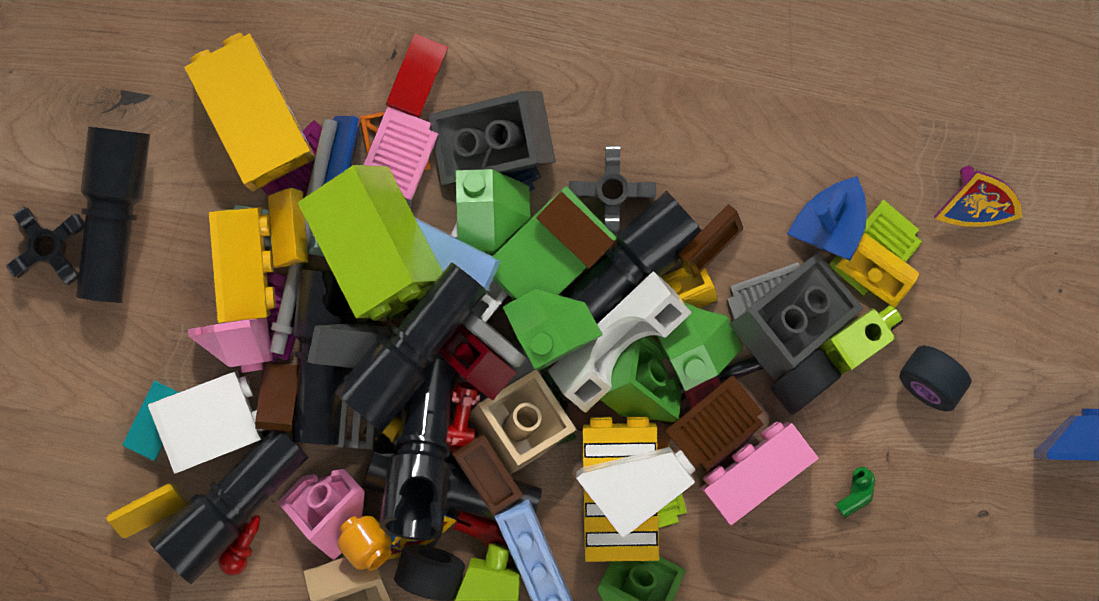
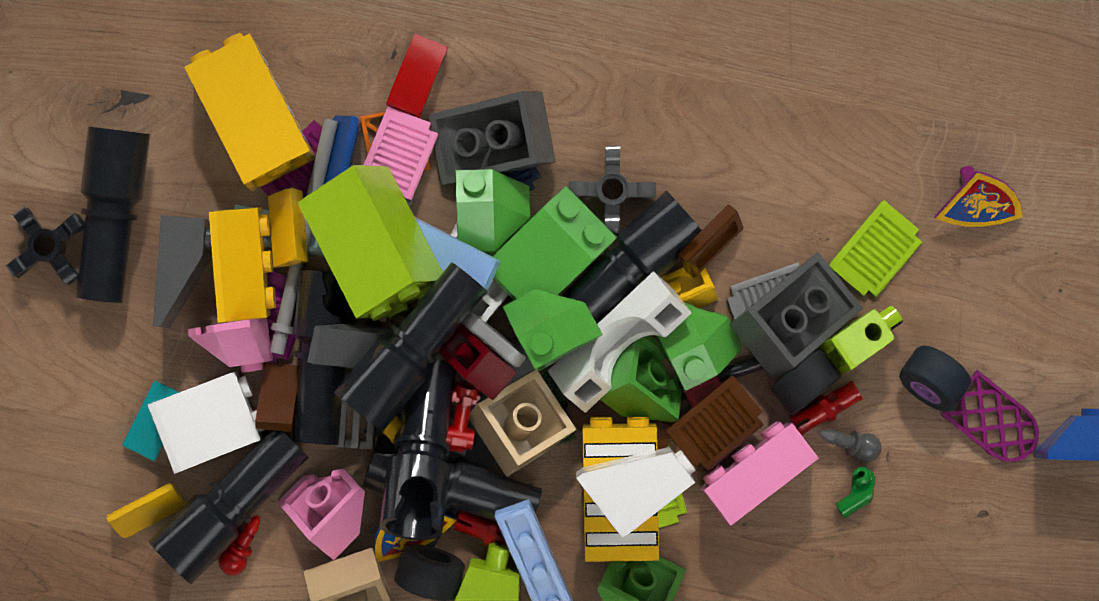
(181, 261): none -> dark grey slope
(364, 543): light orange head -> none
(487, 474): reddish brown tile -> none
(575, 229): reddish brown tile -> none
(826, 407): none -> red pin
(834, 219): blue shield -> none
(864, 446): none -> dark grey bar
(879, 271): yellow slope -> none
(1017, 406): none -> magenta window

